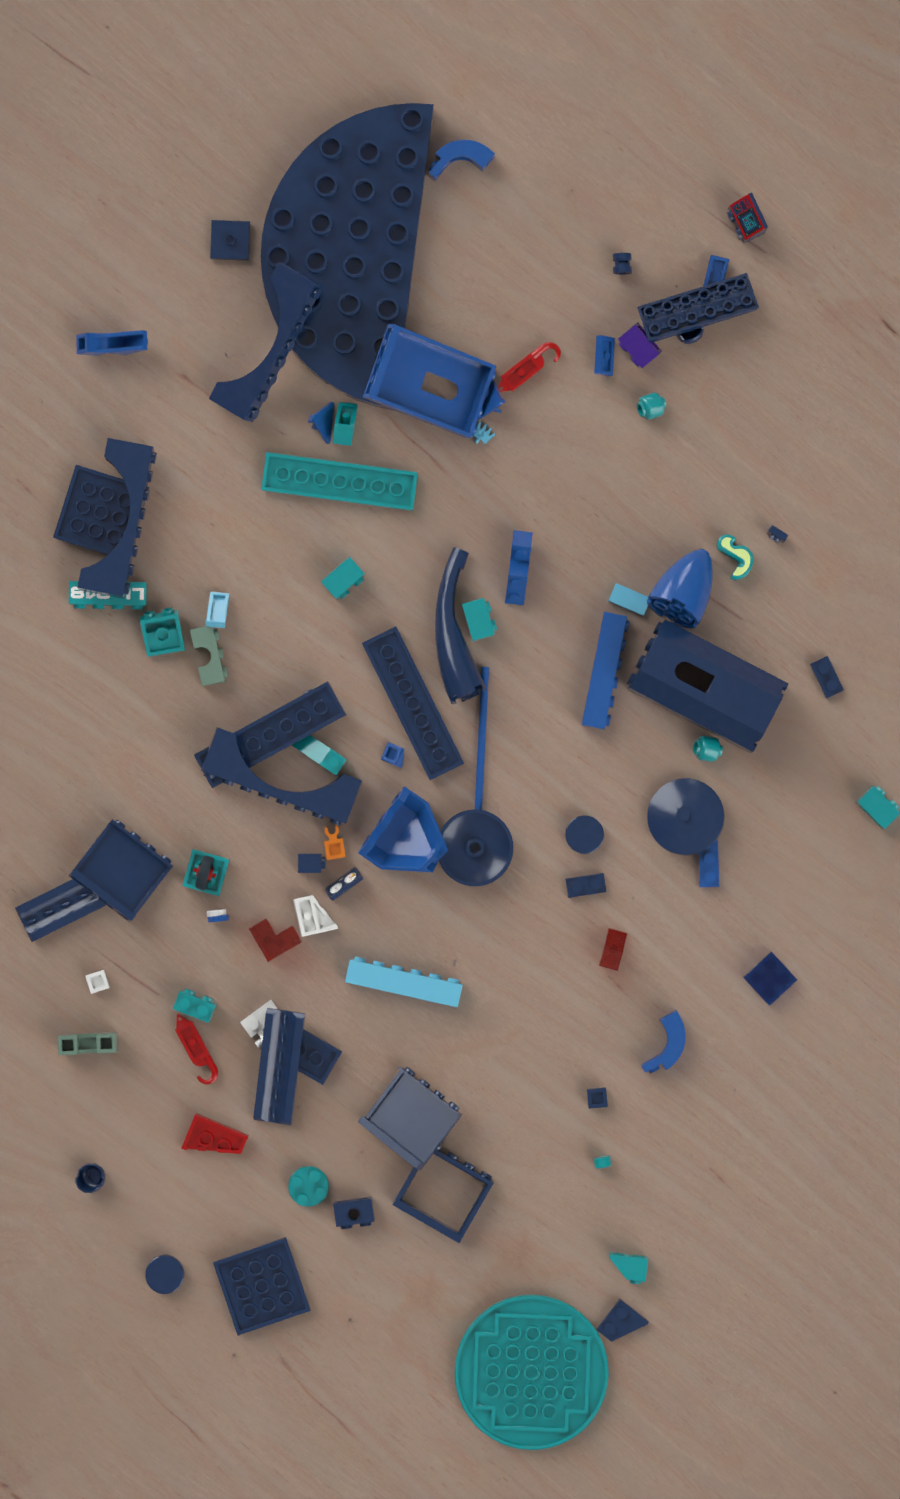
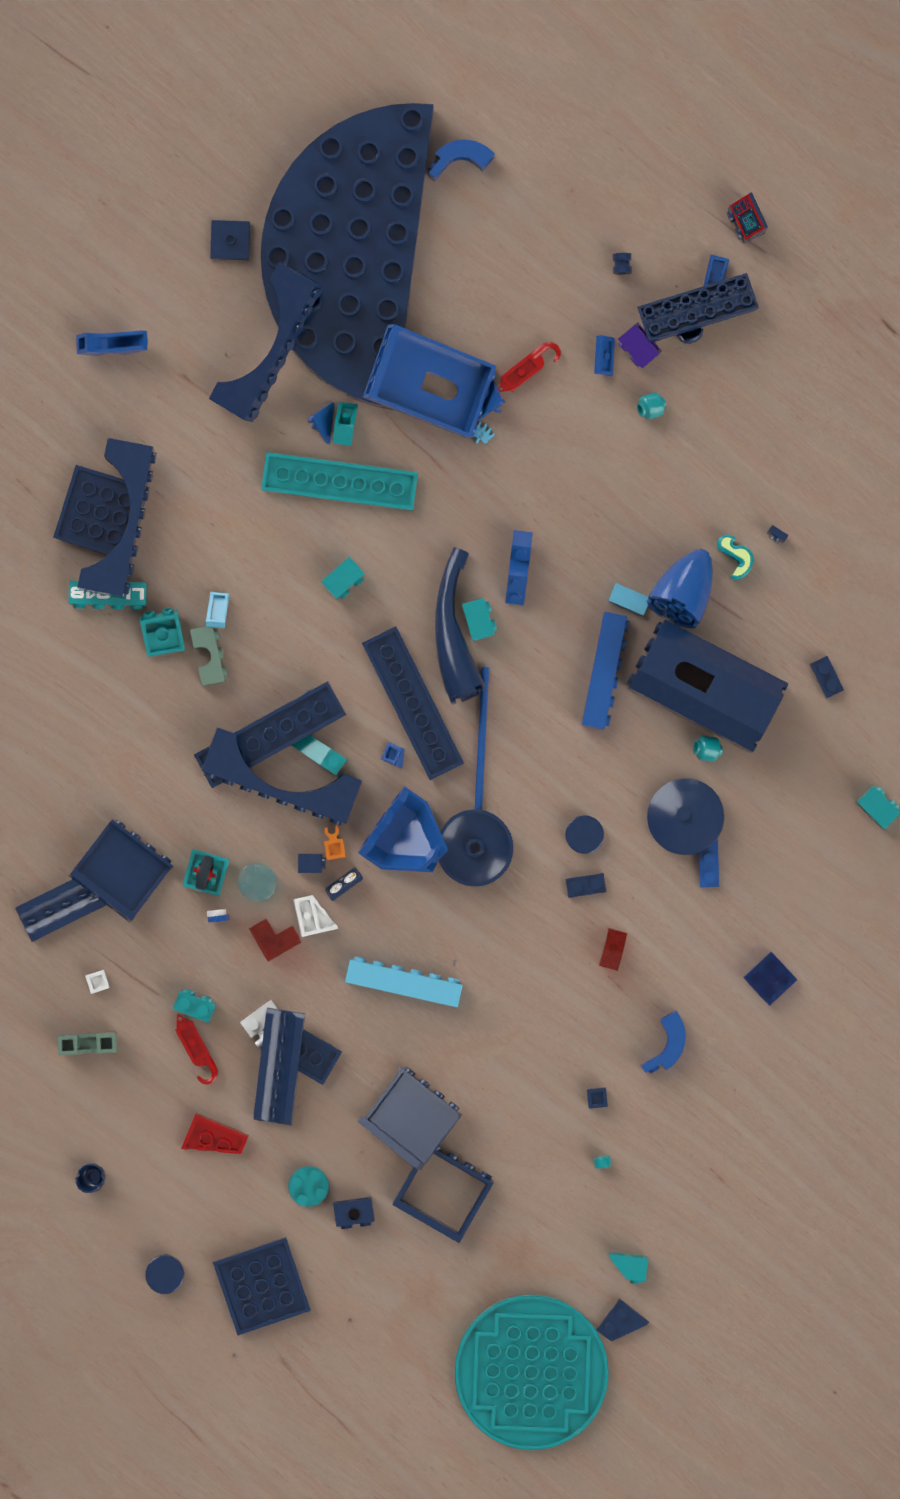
(257, 882): none -> clear light blue tile

